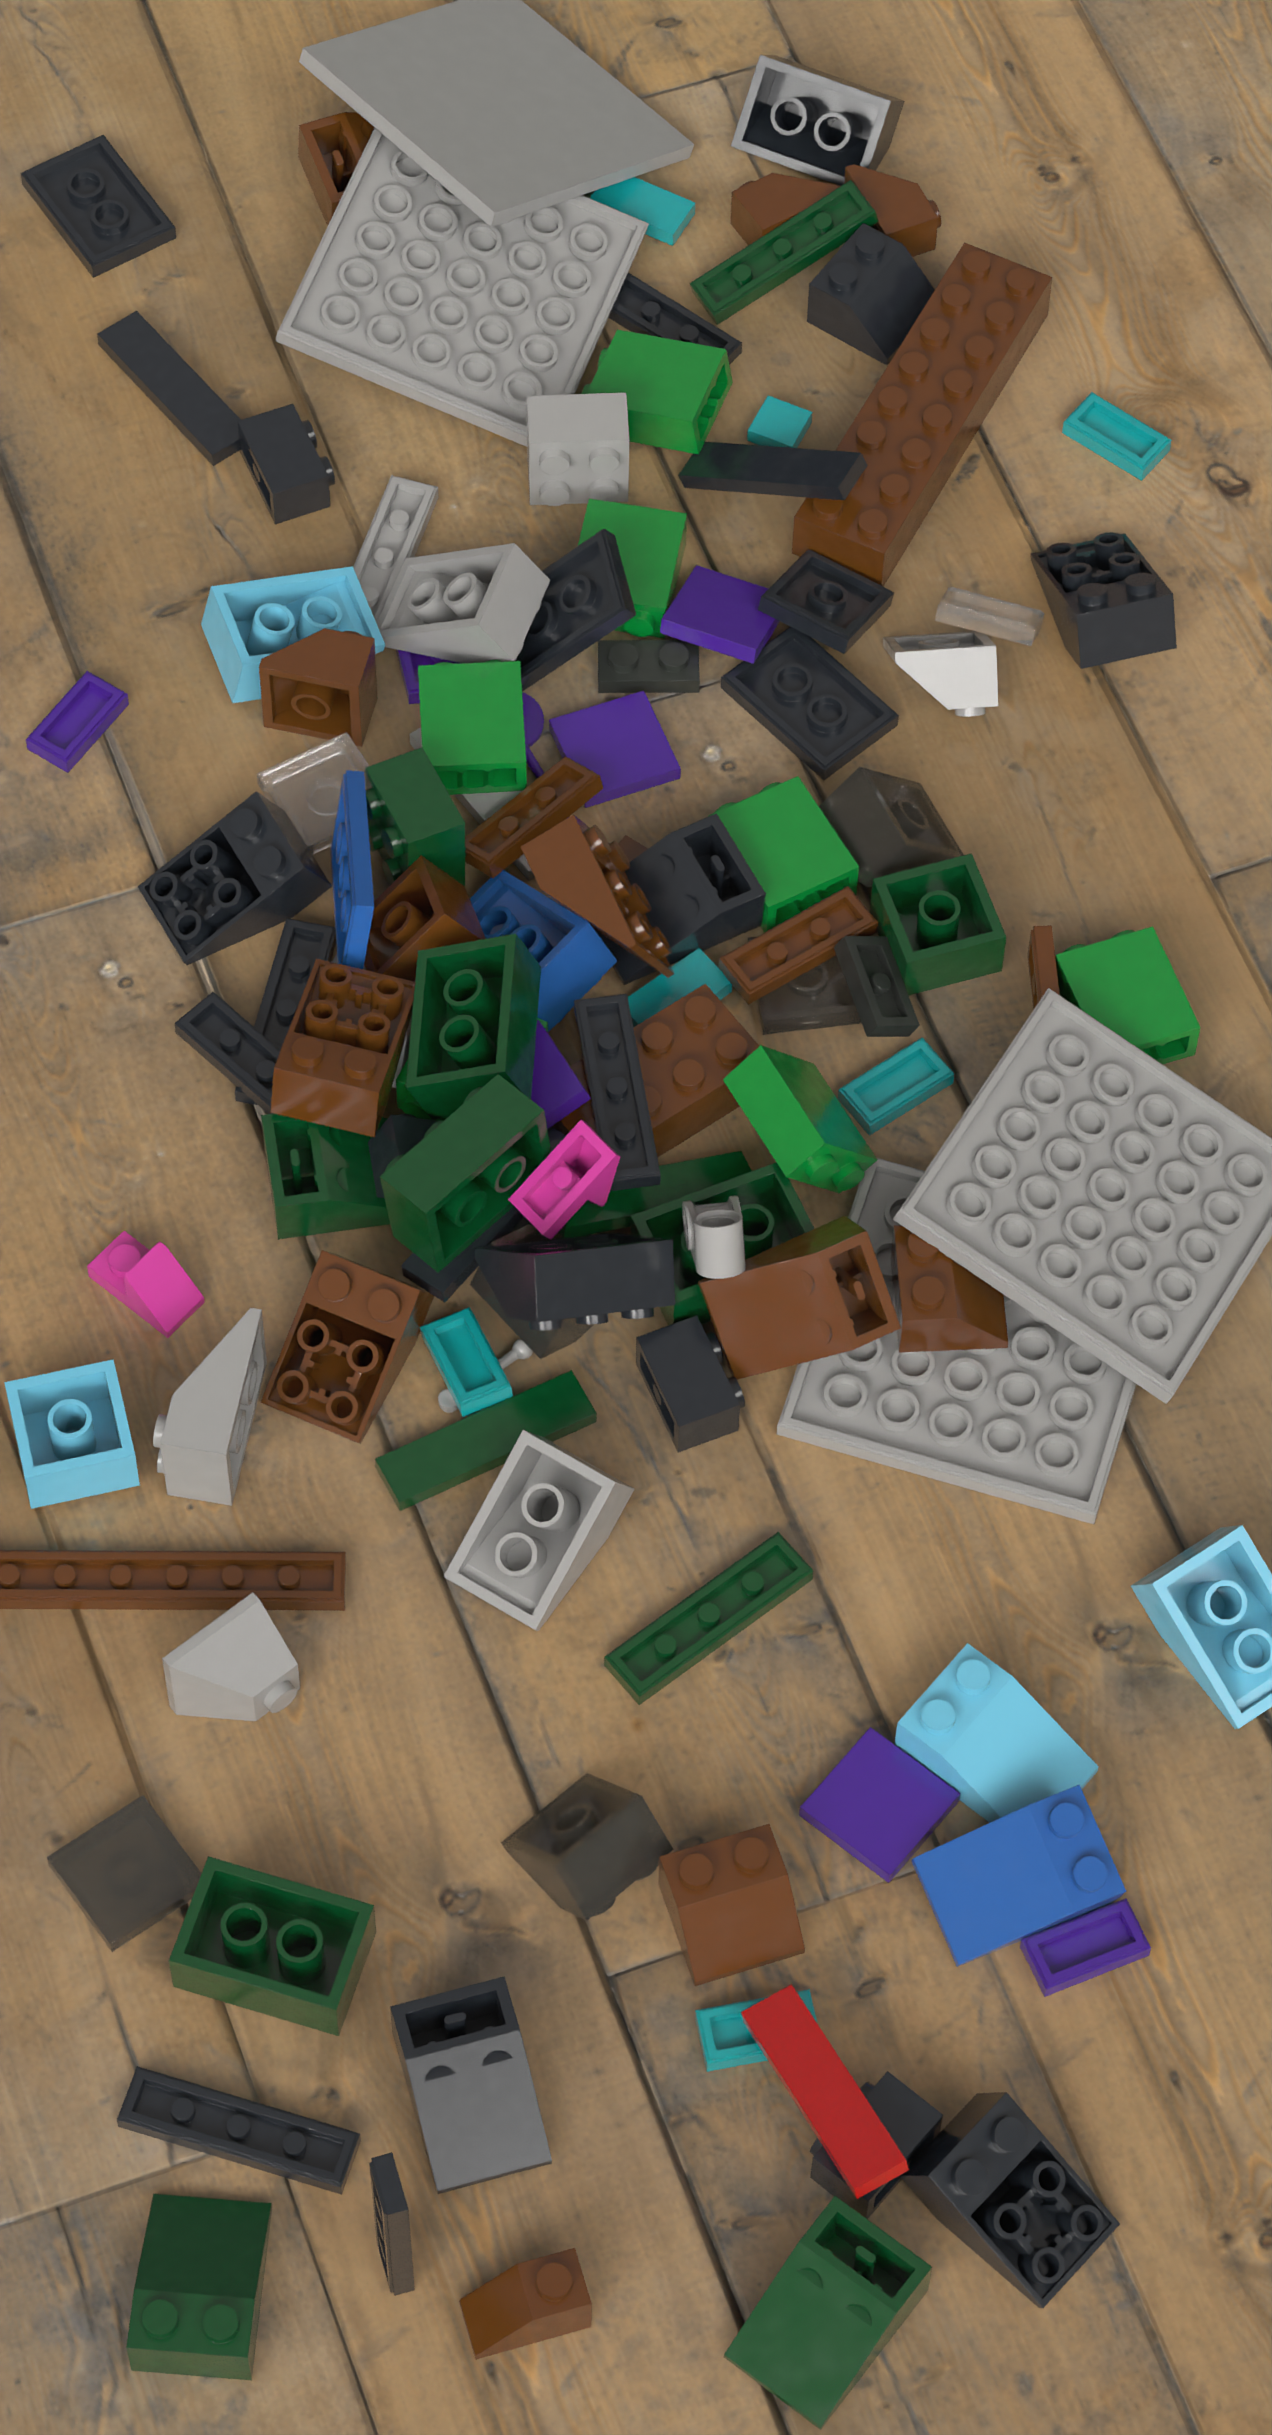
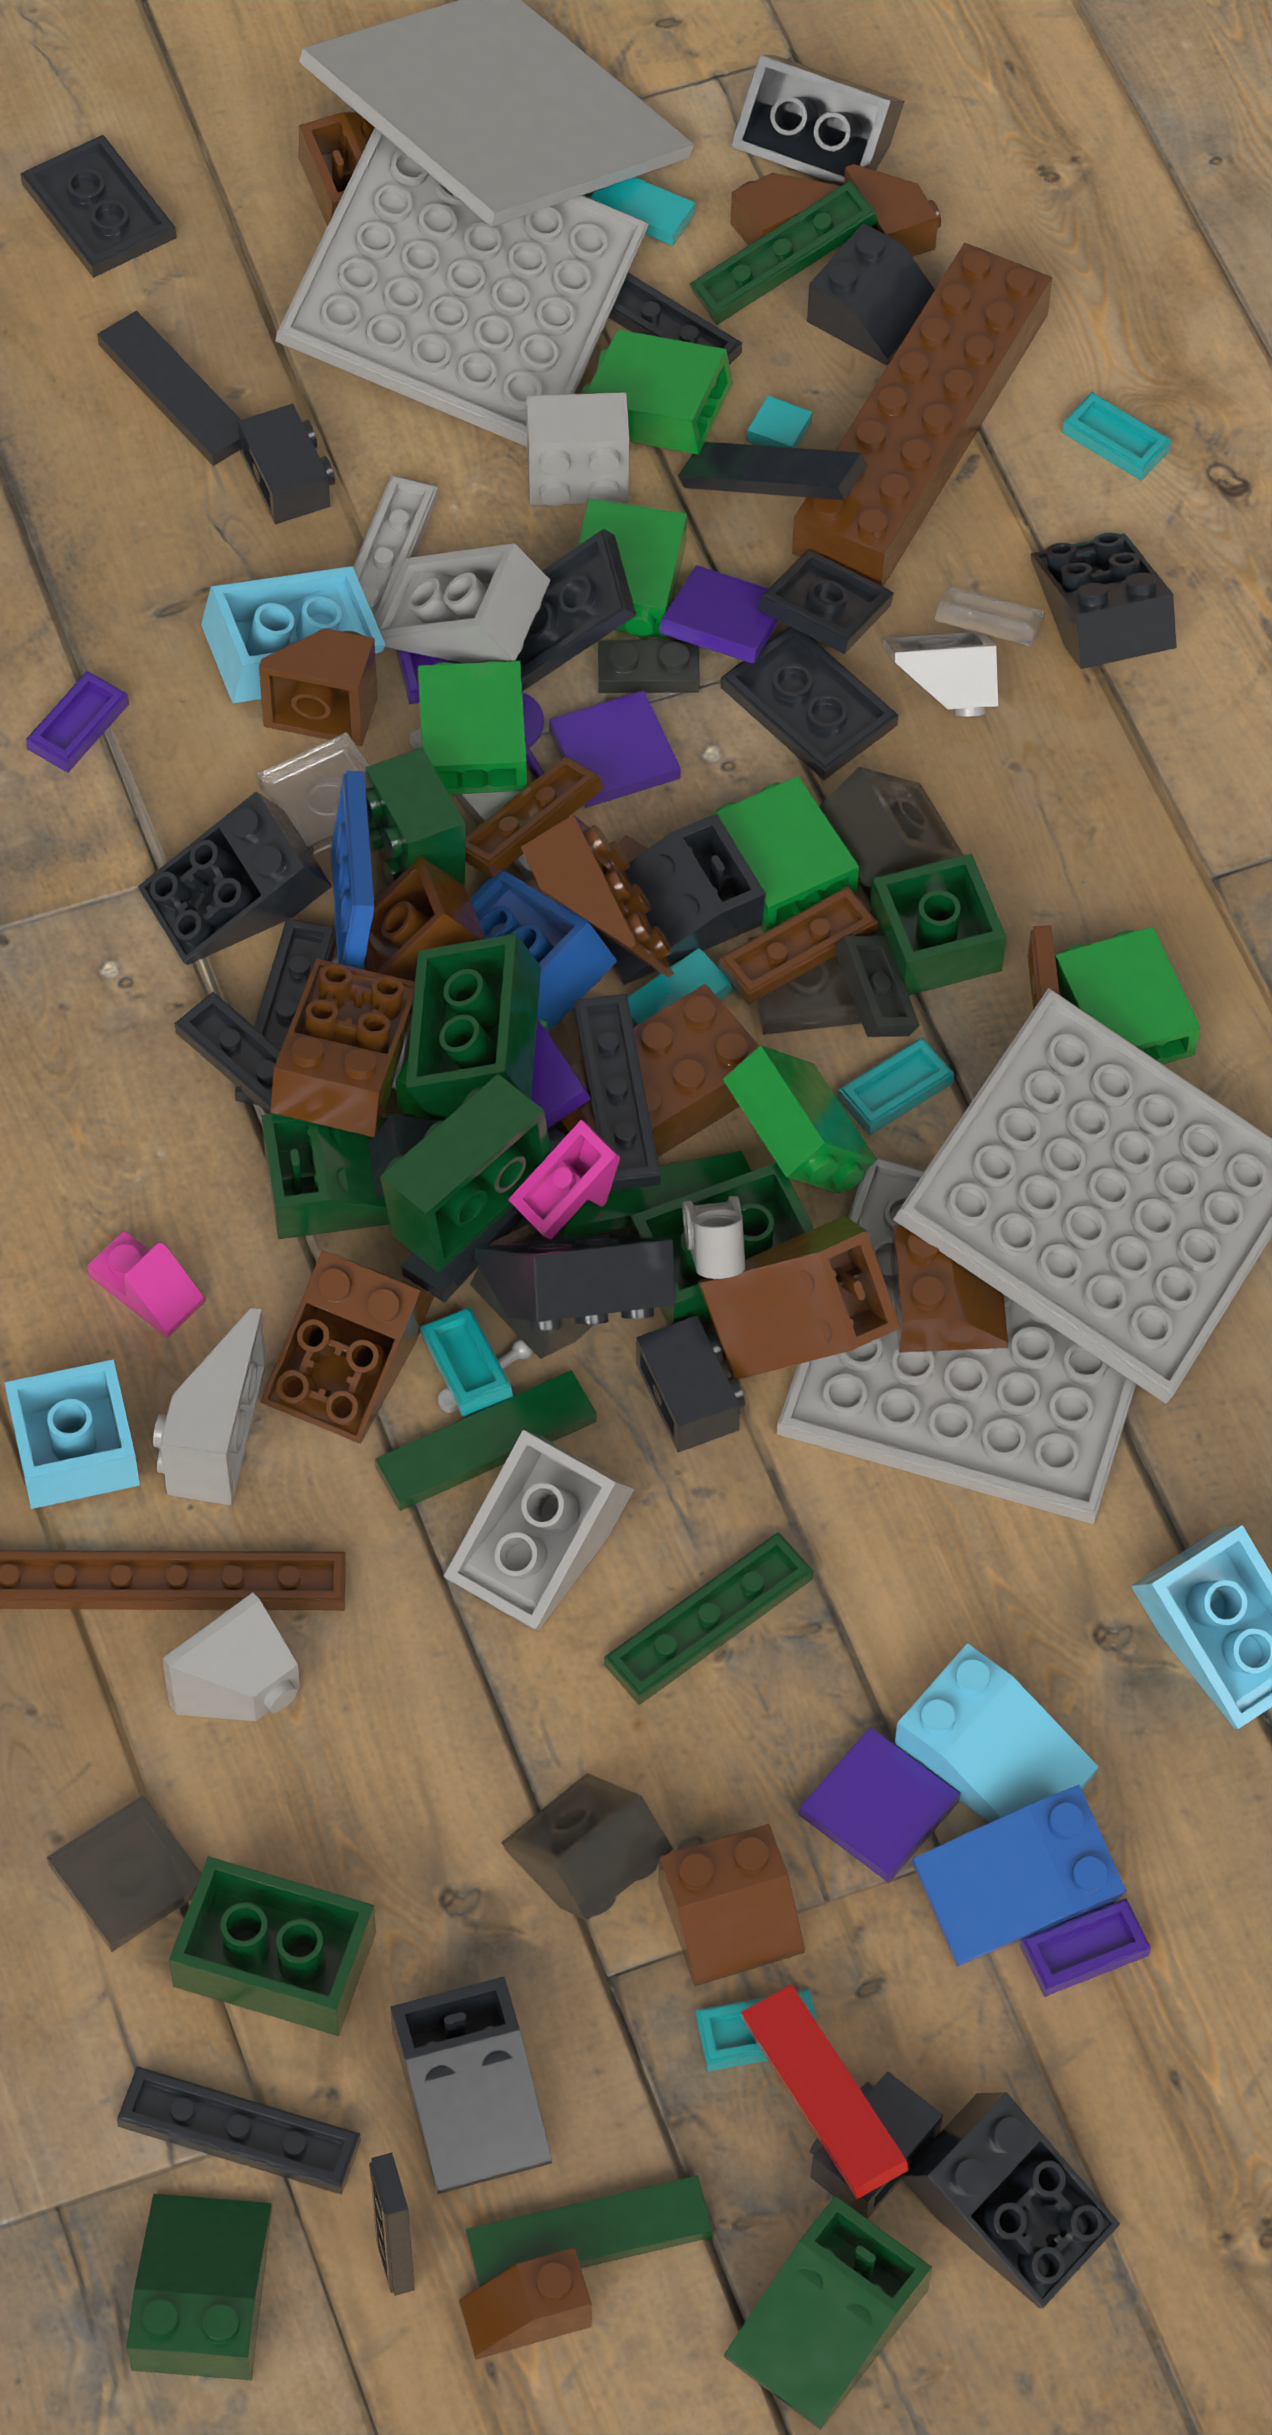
(596, 2228): none -> dark green tile

